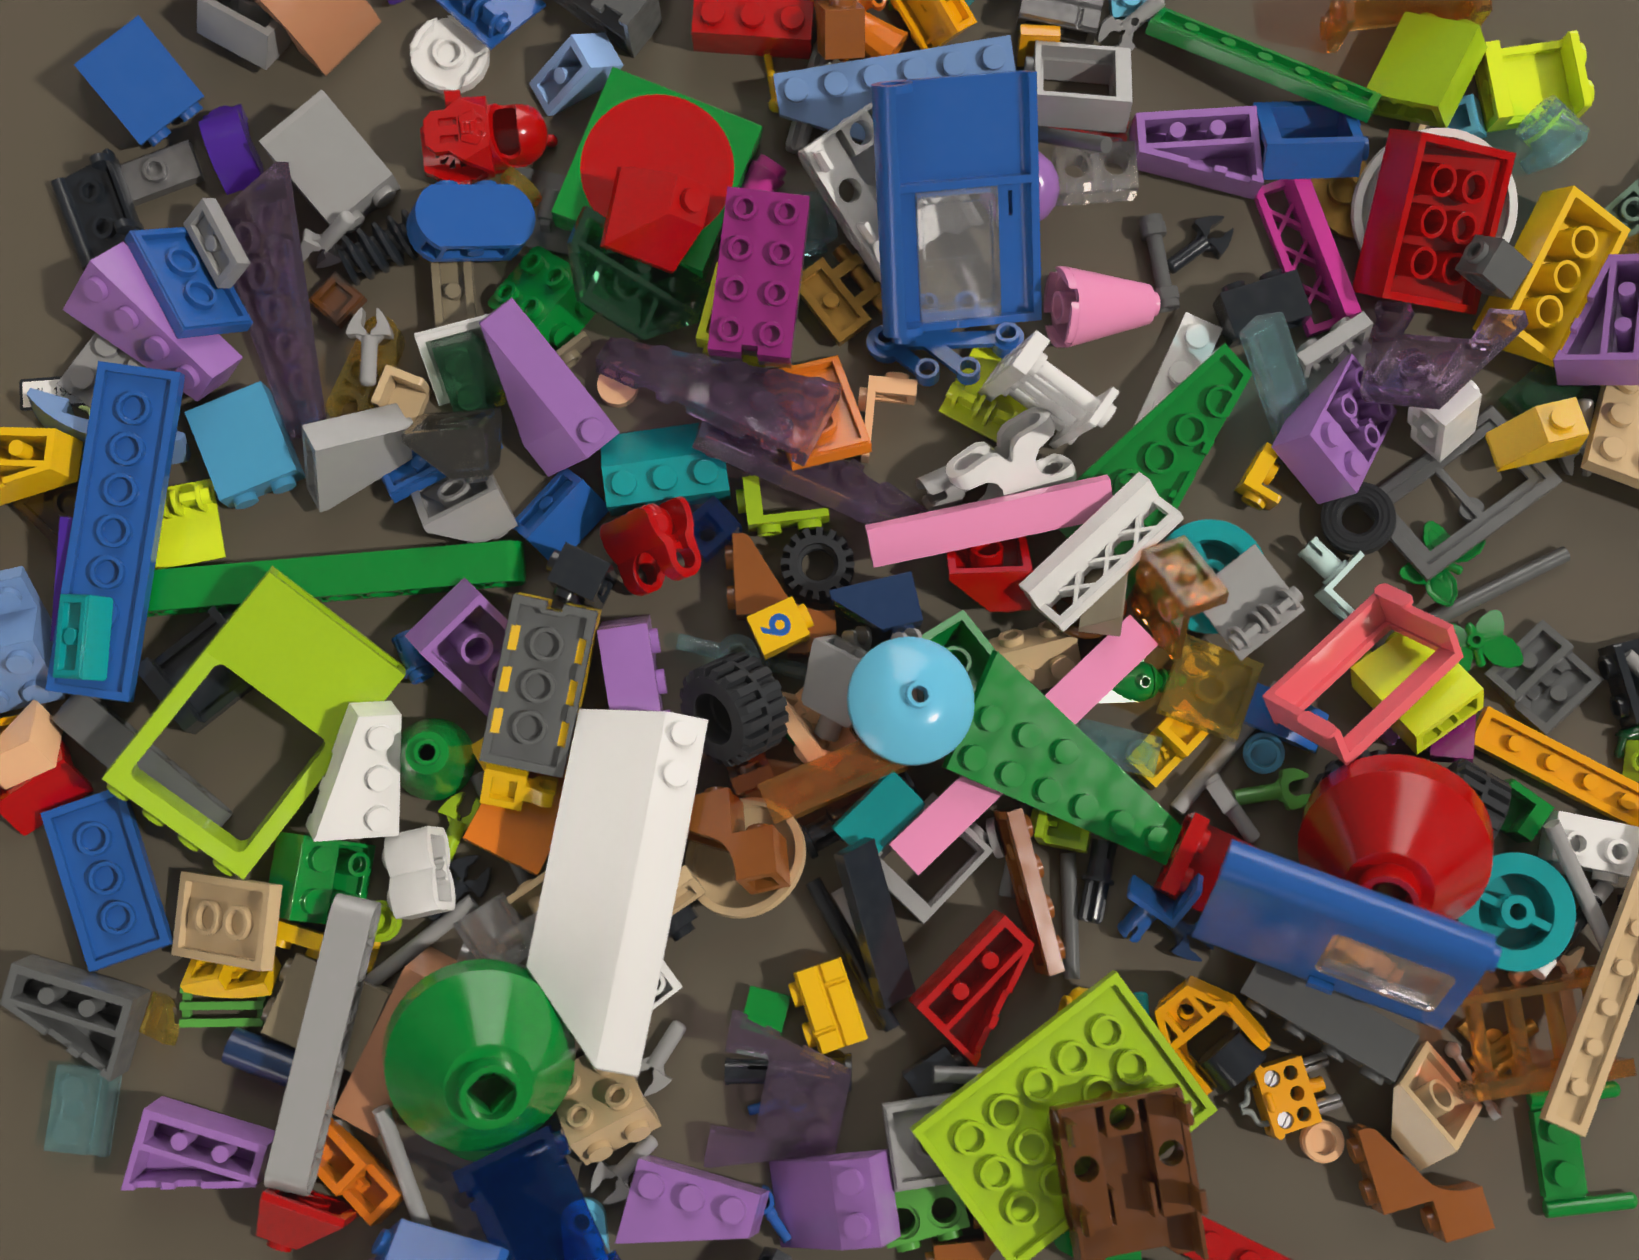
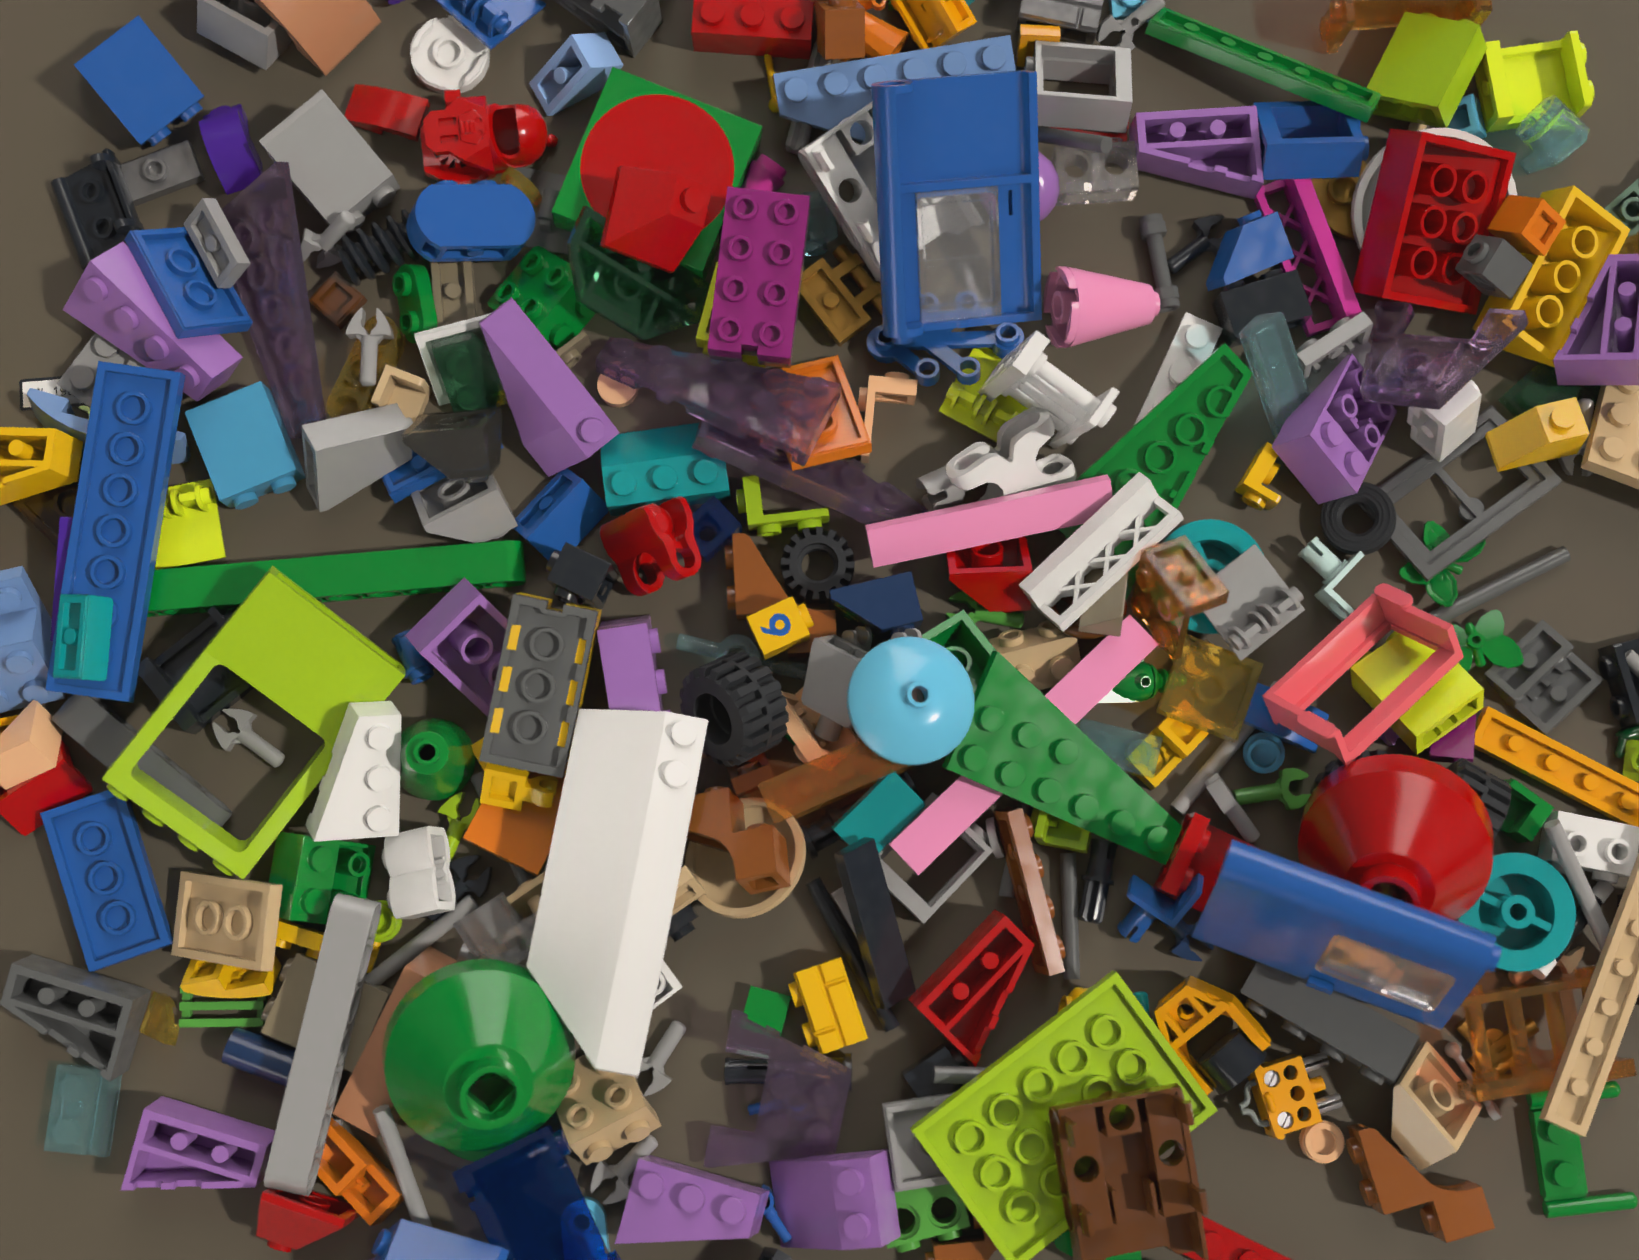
(247, 737): none -> light grey bar
(386, 110): none -> red slope
(415, 300): none -> green plate
(1012, 619): none -> bright green bar
(1249, 249): none -> blue slope
(1527, 224): none -> orange panel

